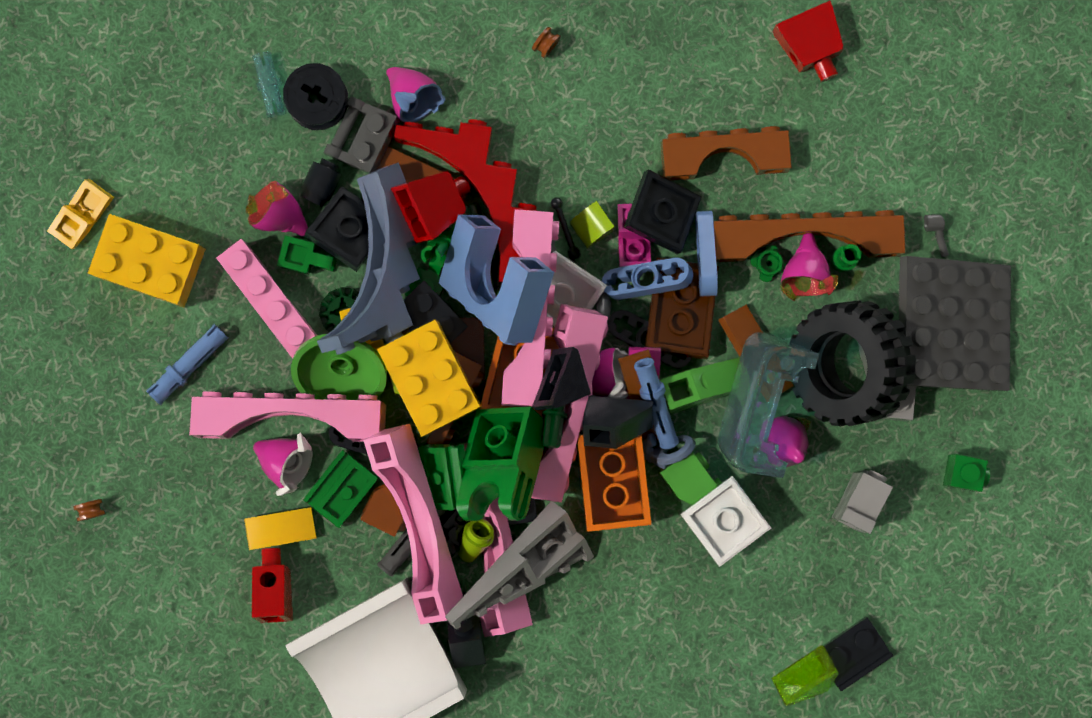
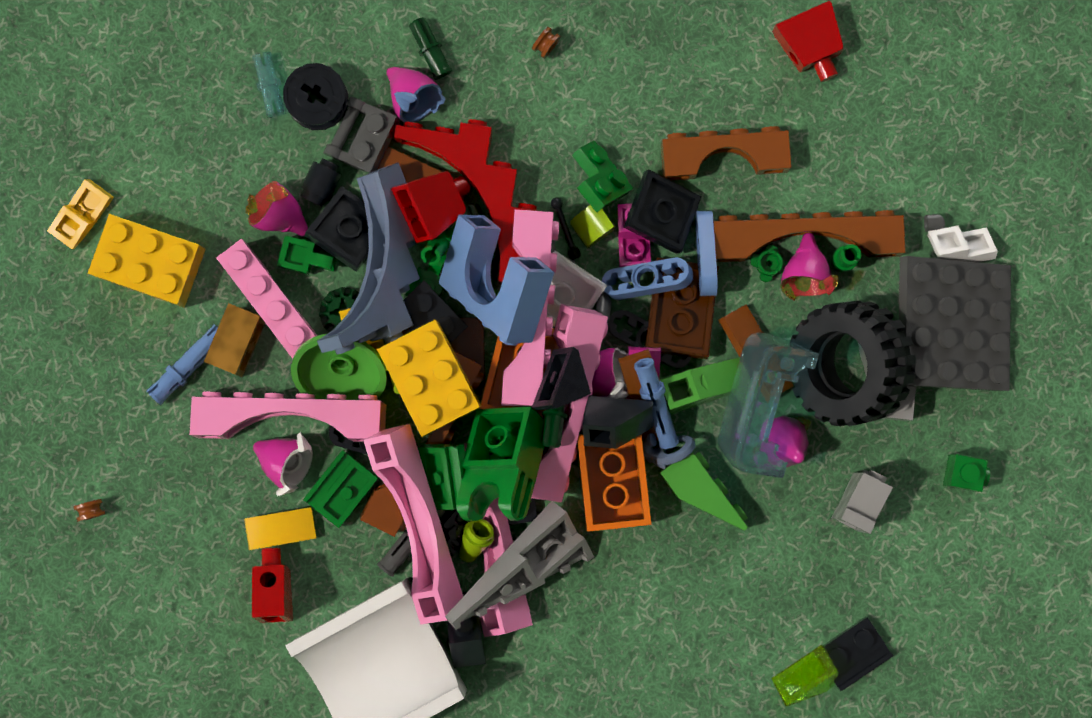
(235, 340): none -> pearl gold hinge
(430, 48): none -> dark green axle
(605, 182): none -> green plate
(725, 521): white plate -> none
(963, 246): none -> white slope

